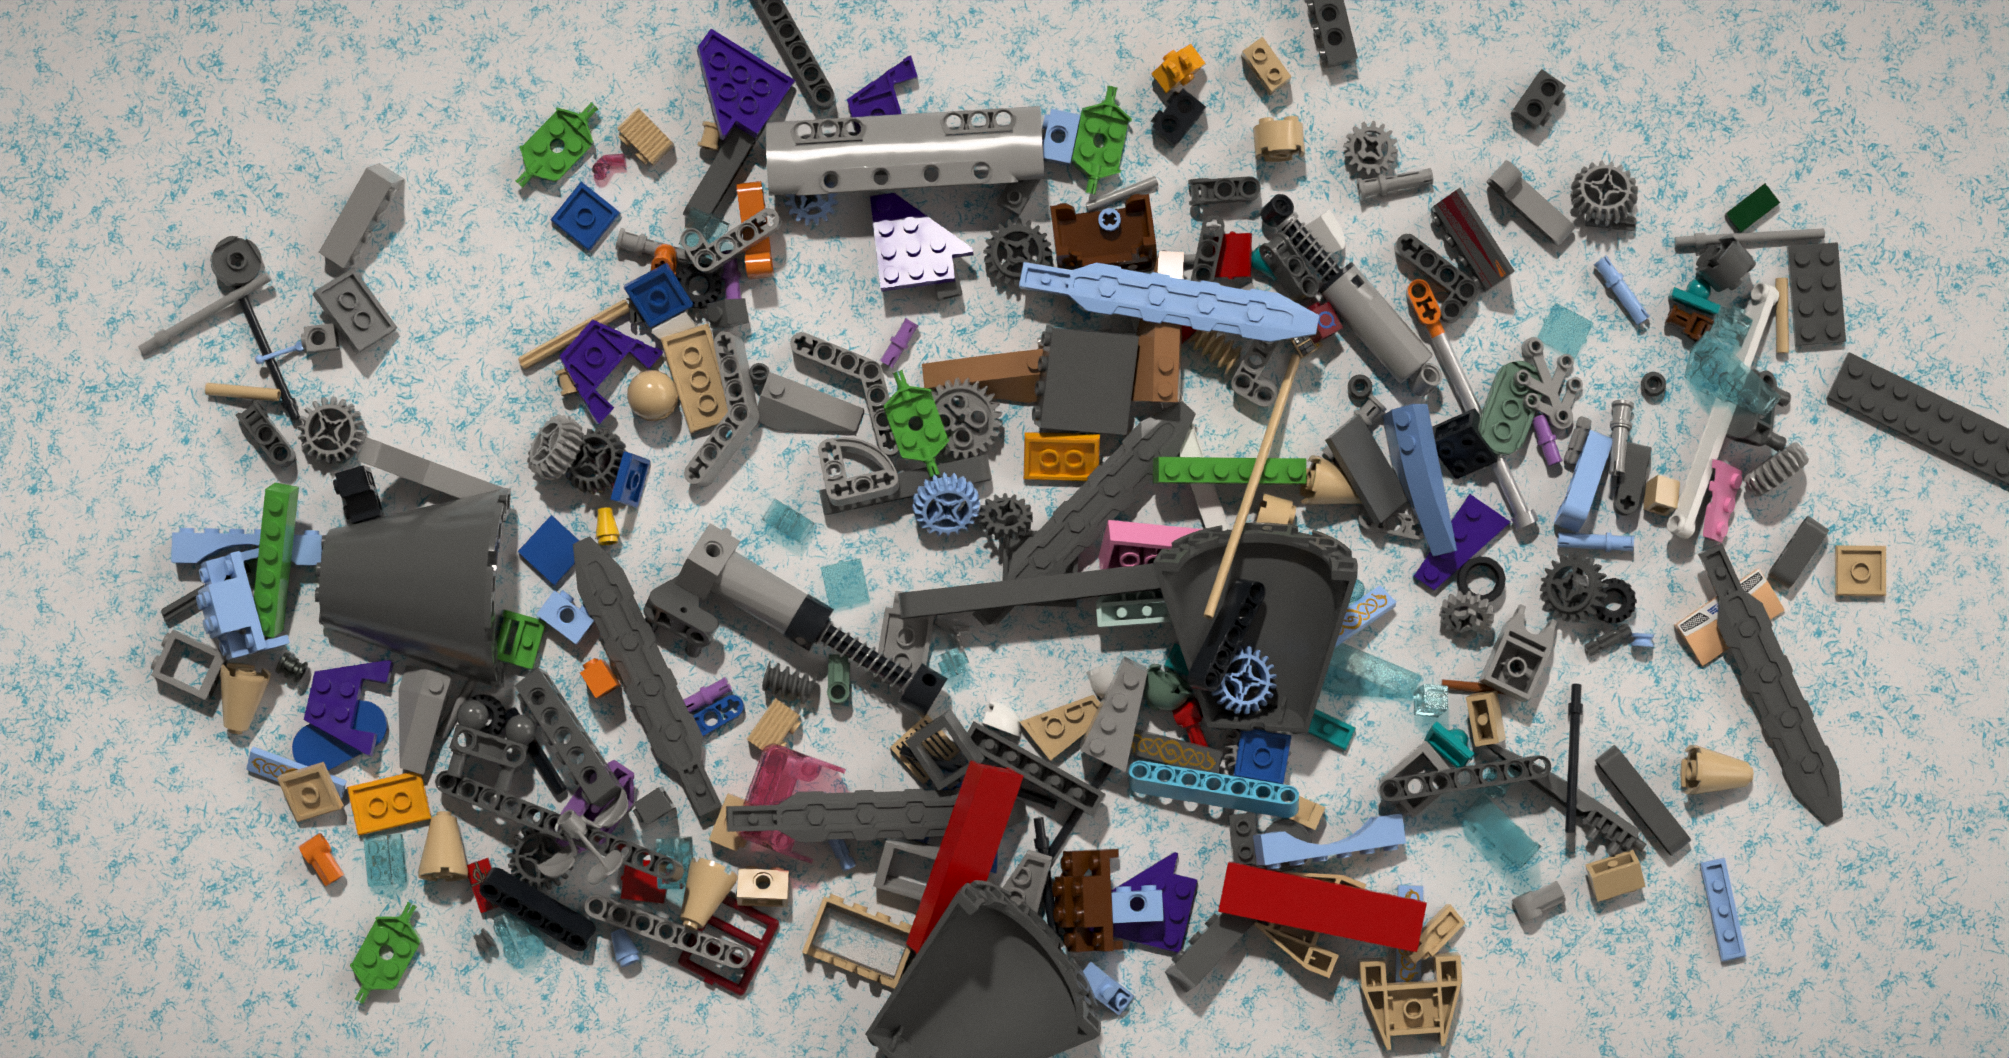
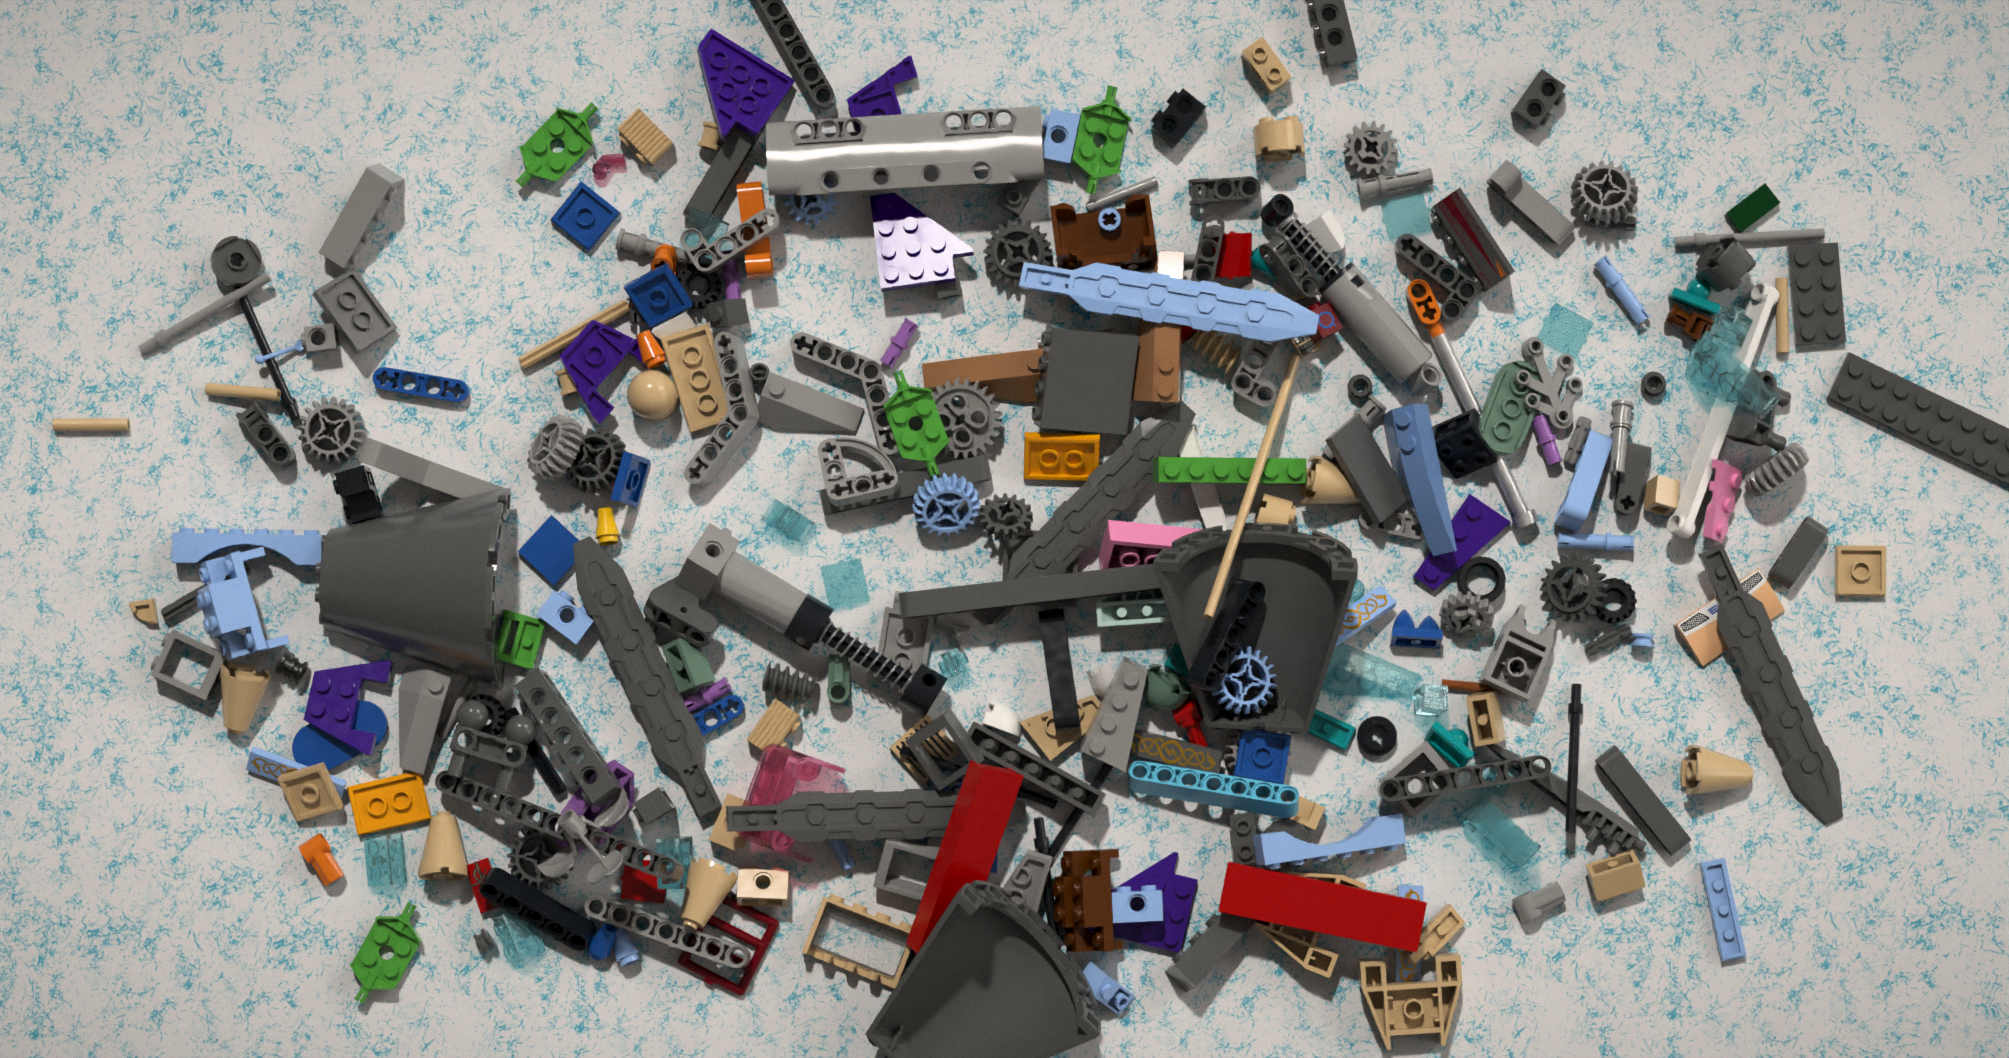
(90, 424): none -> tan piece
(145, 610): none -> tan tile
(275, 556): bright green brick -> none
(421, 384): none -> blue beam
(599, 677): orange brick -> none
(602, 942): none -> blue cone
(650, 350): none -> orange cone
(687, 665): none -> sand green slope
(1059, 669): none -> black beam
(1178, 68): light orange hinge -> none
(1388, 739): none -> black gear
(1405, 214): none -> clear light blue piece
(1406, 635): none -> blue tile

